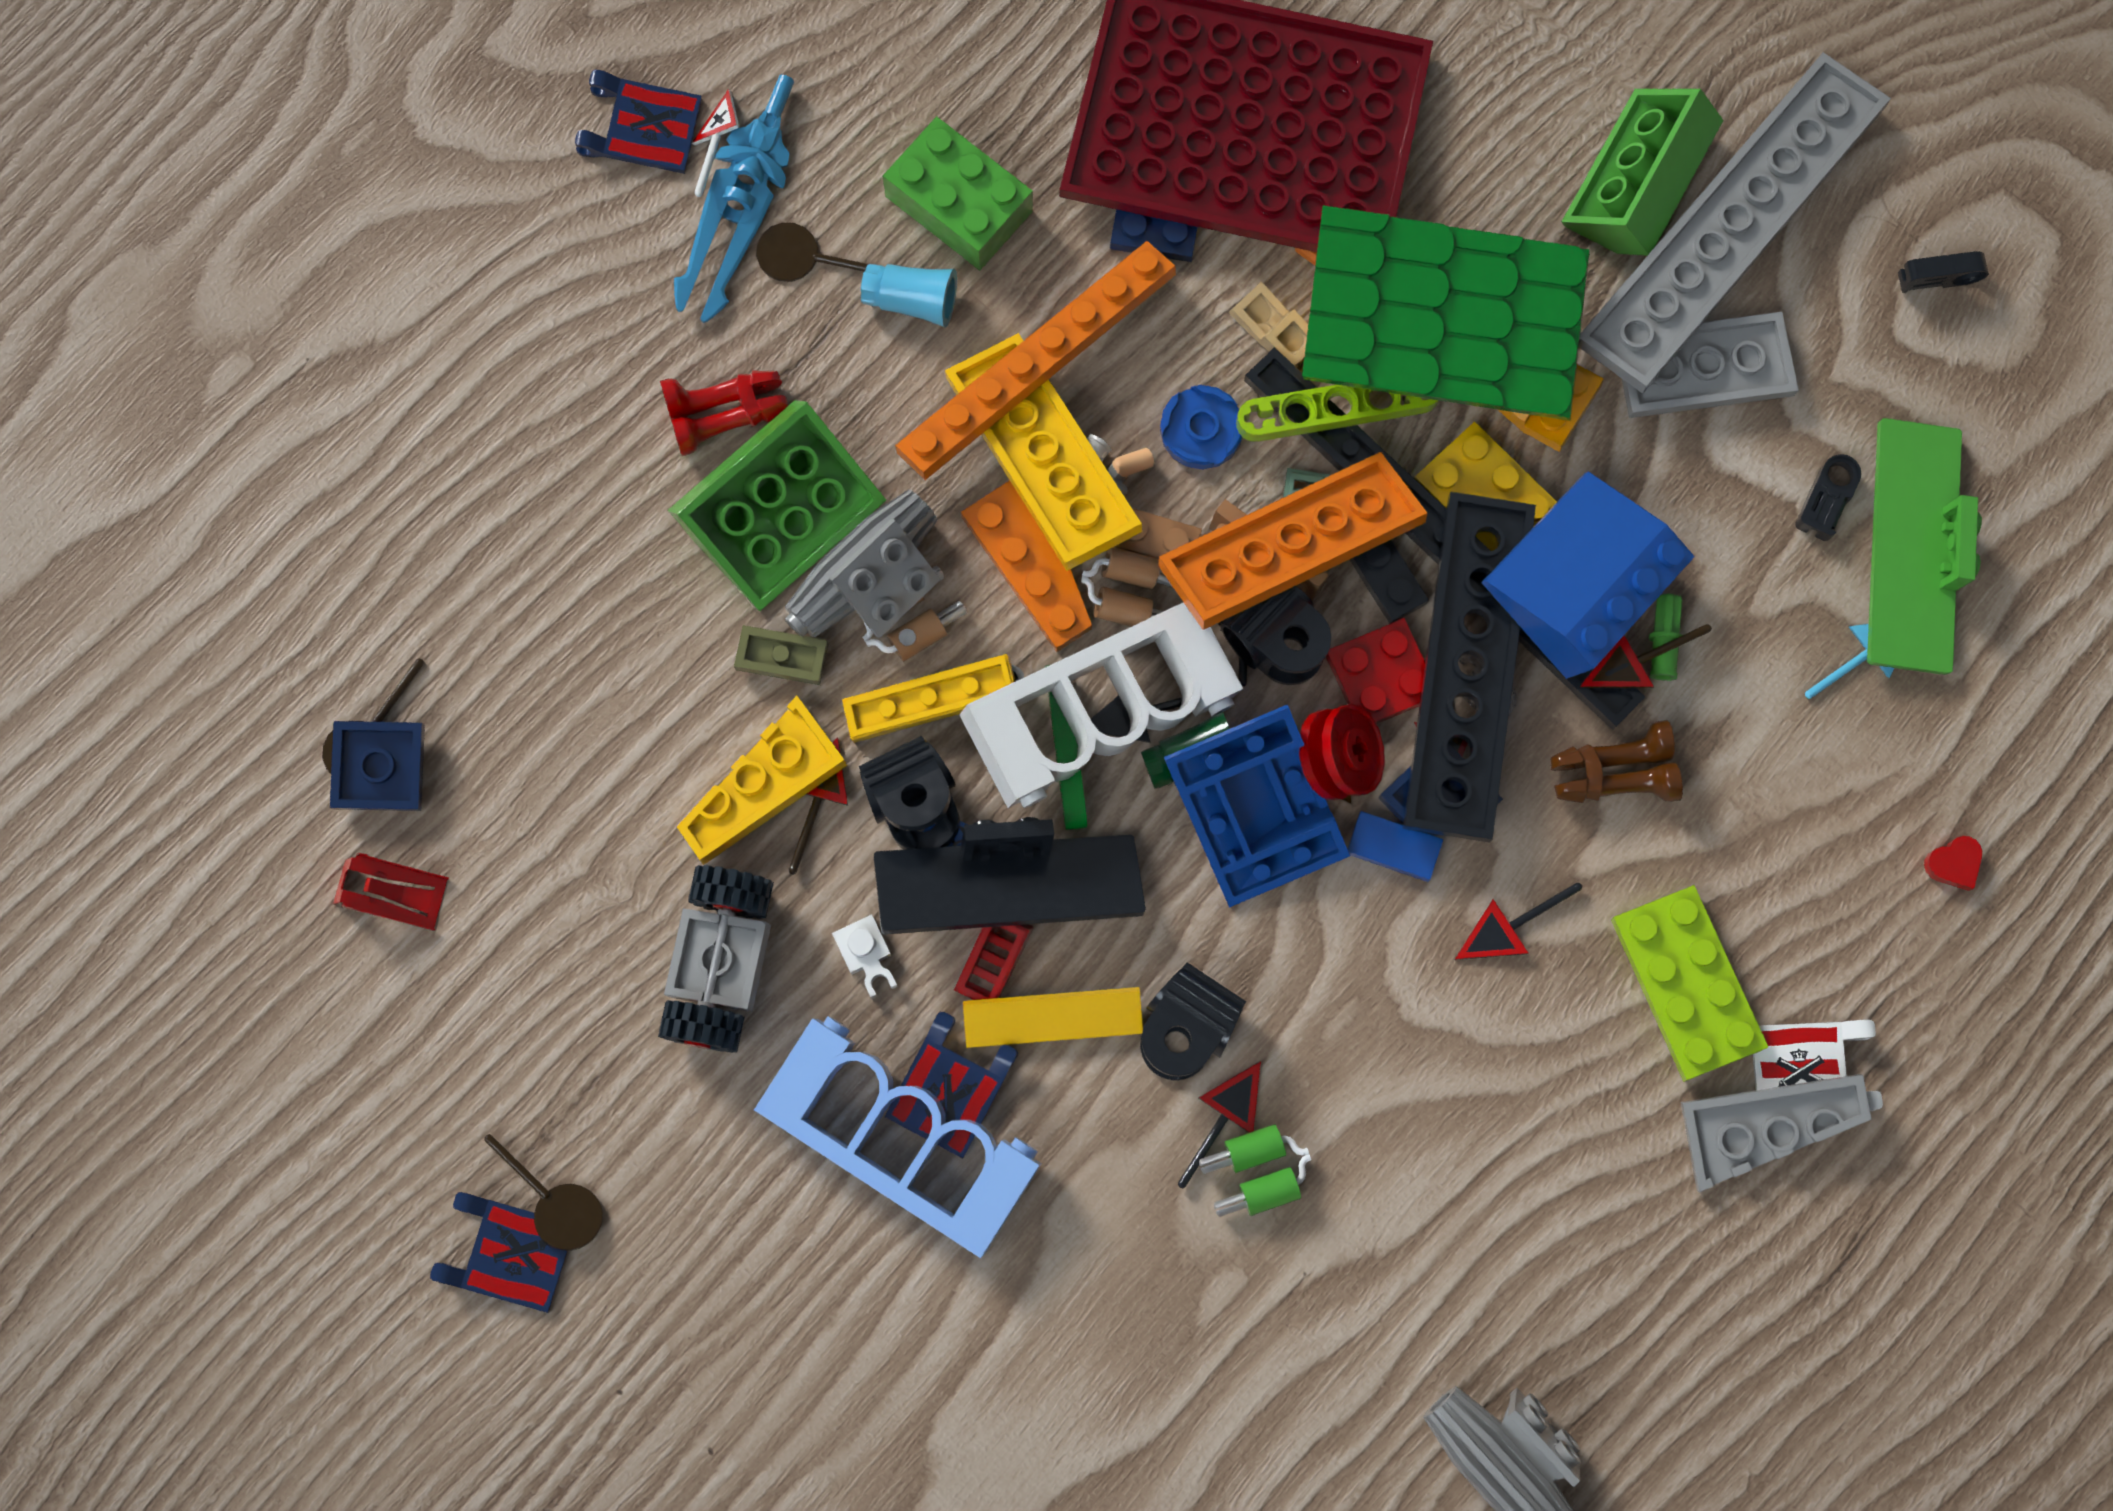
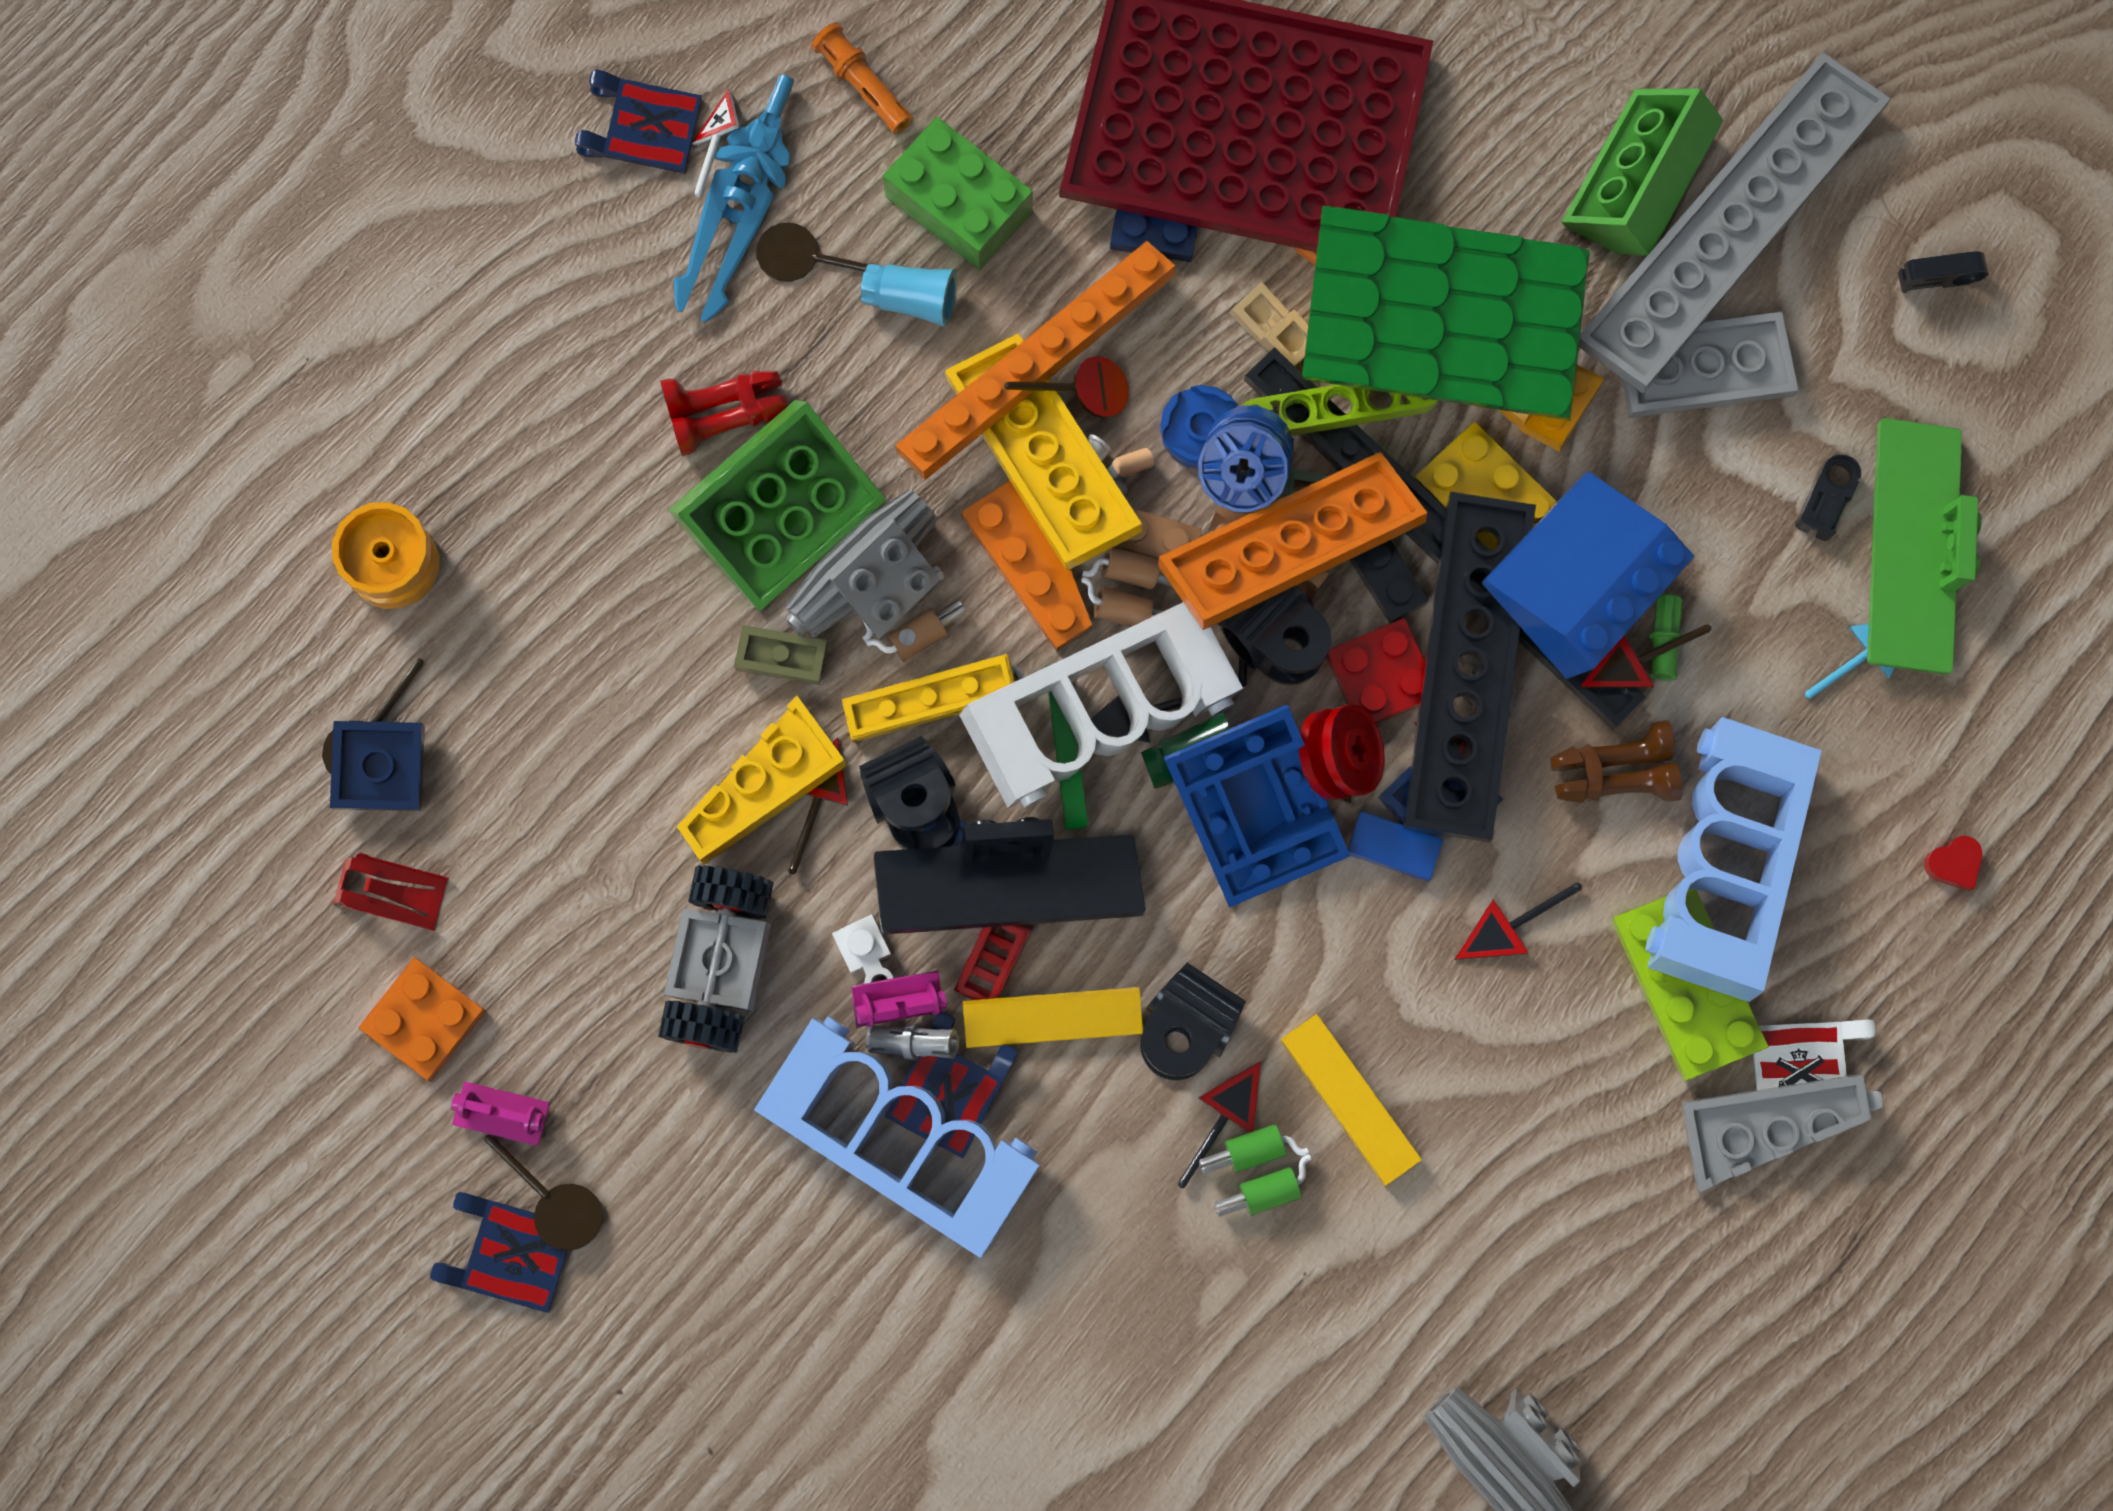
(385, 555): none -> light orange wheel
(422, 1019): none -> orange plate
(500, 1113): none -> dark pink hinge
(851, 65): none -> orange pin
(898, 999): none -> dark pink hinge
(912, 1041): none -> light grey pin
(1097, 385): none -> red piece
(1250, 435): none -> blue wheel
(1350, 1100): none -> yellow tile
(1706, 955): none -> light blue fence

